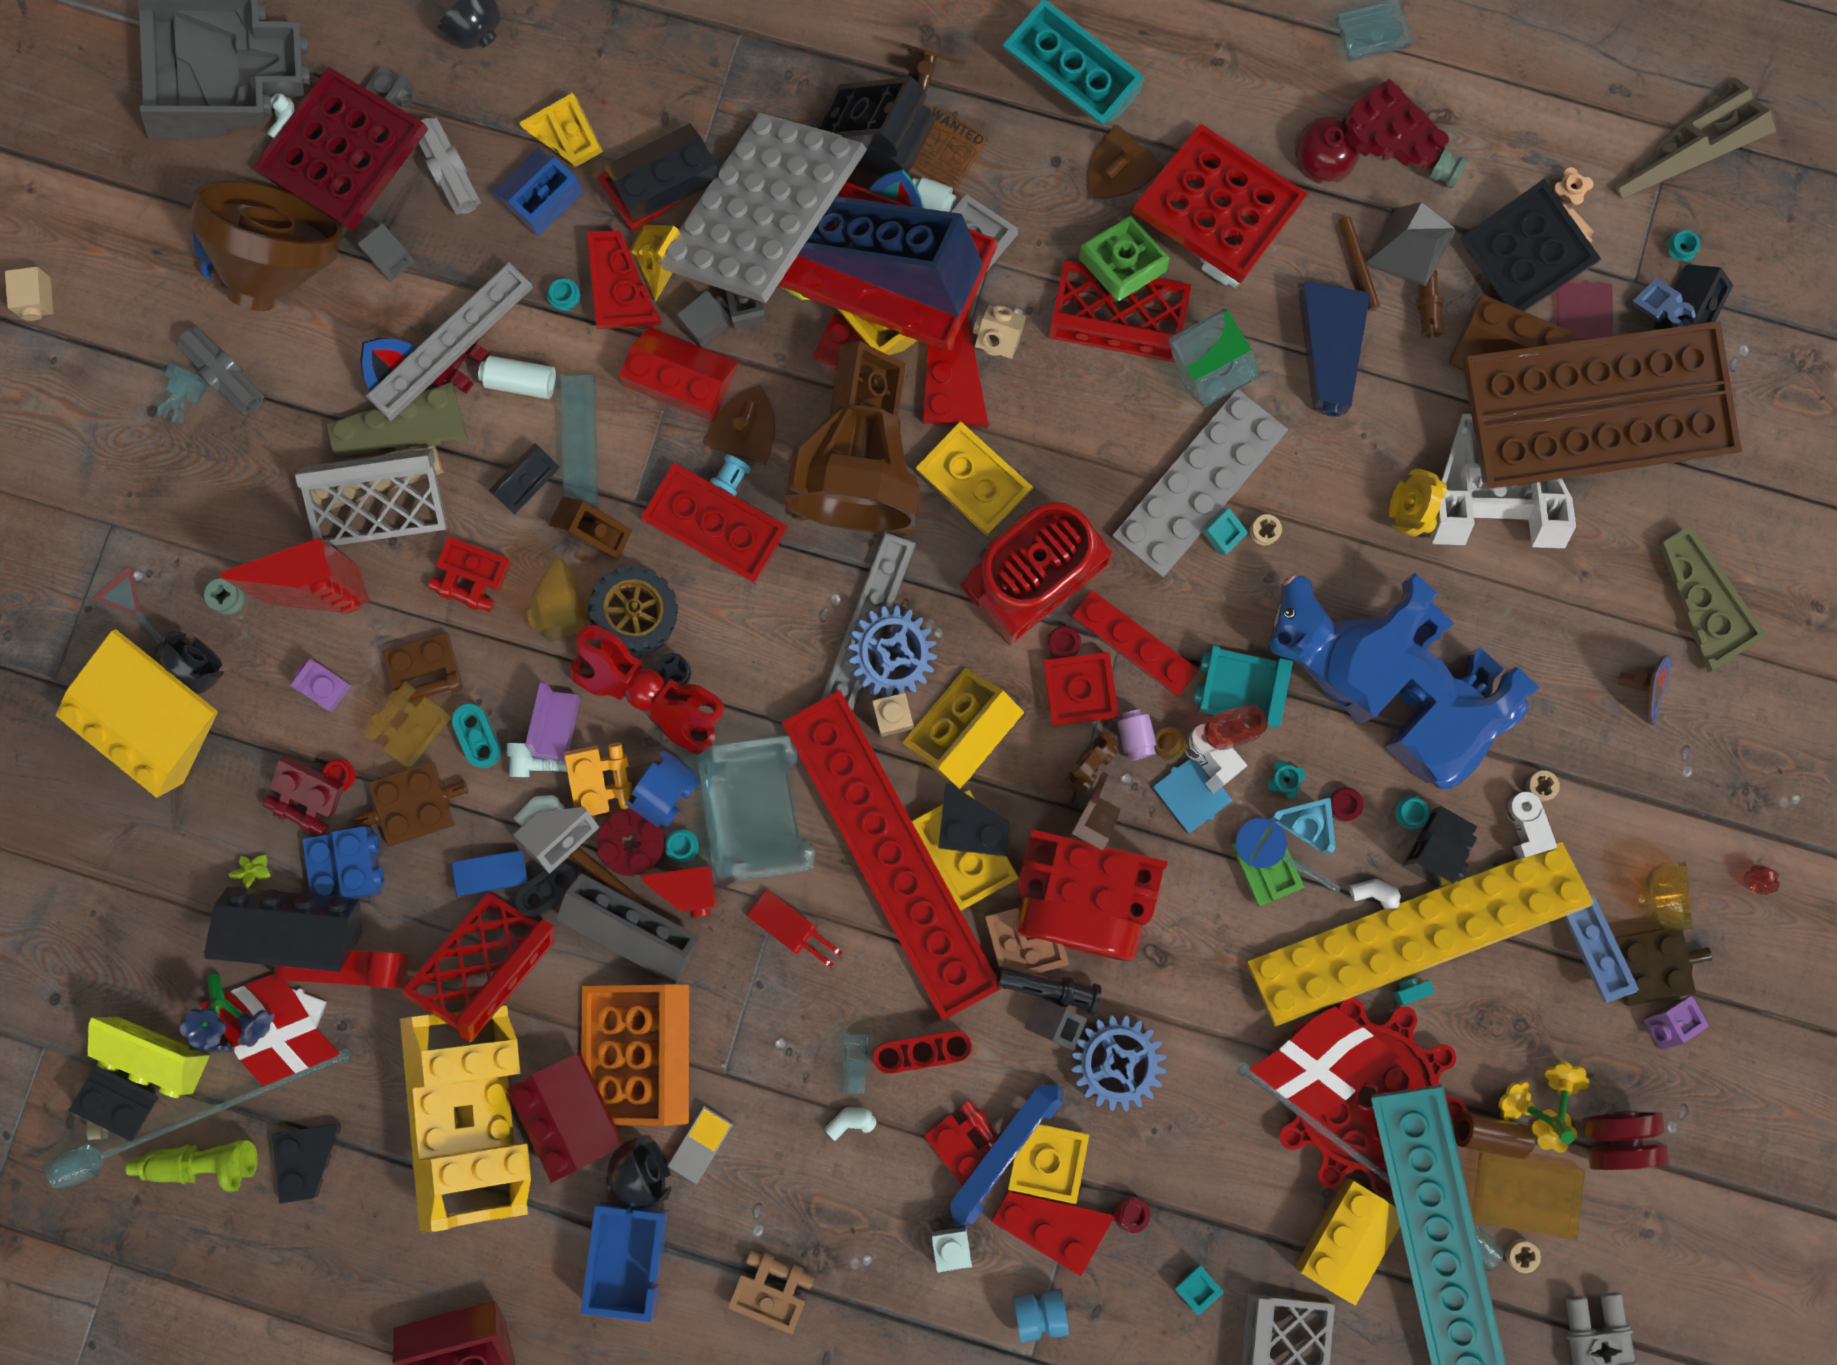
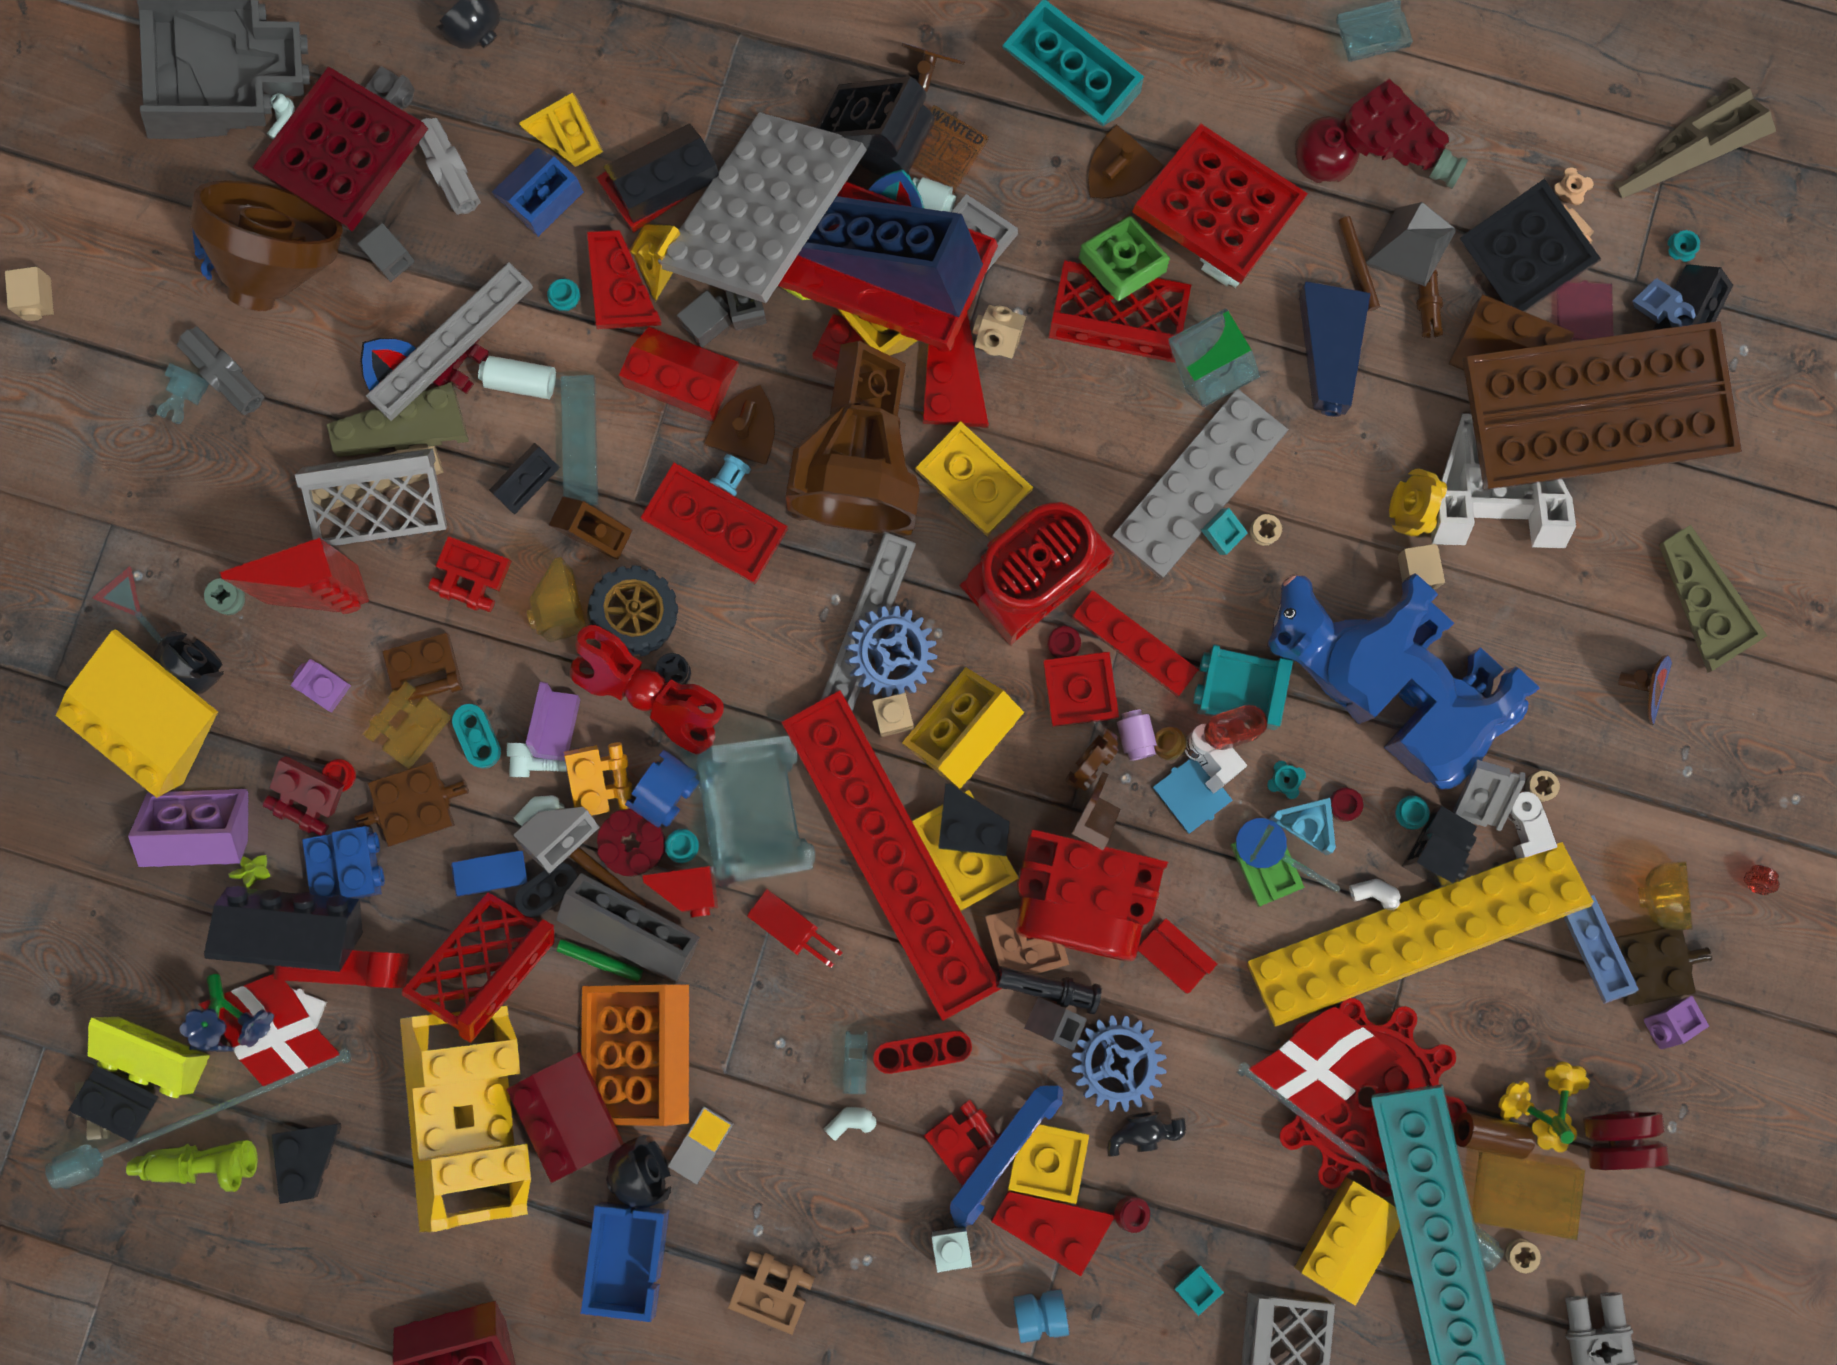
(191, 828): none -> medium lavender slope
(599, 960): none -> green piece
(1145, 1132): none -> black piece
(1176, 956): none -> red panel
(1412, 990): teal plate -> none
(1424, 562): none -> tan panel
(1489, 794): none -> light grey plate

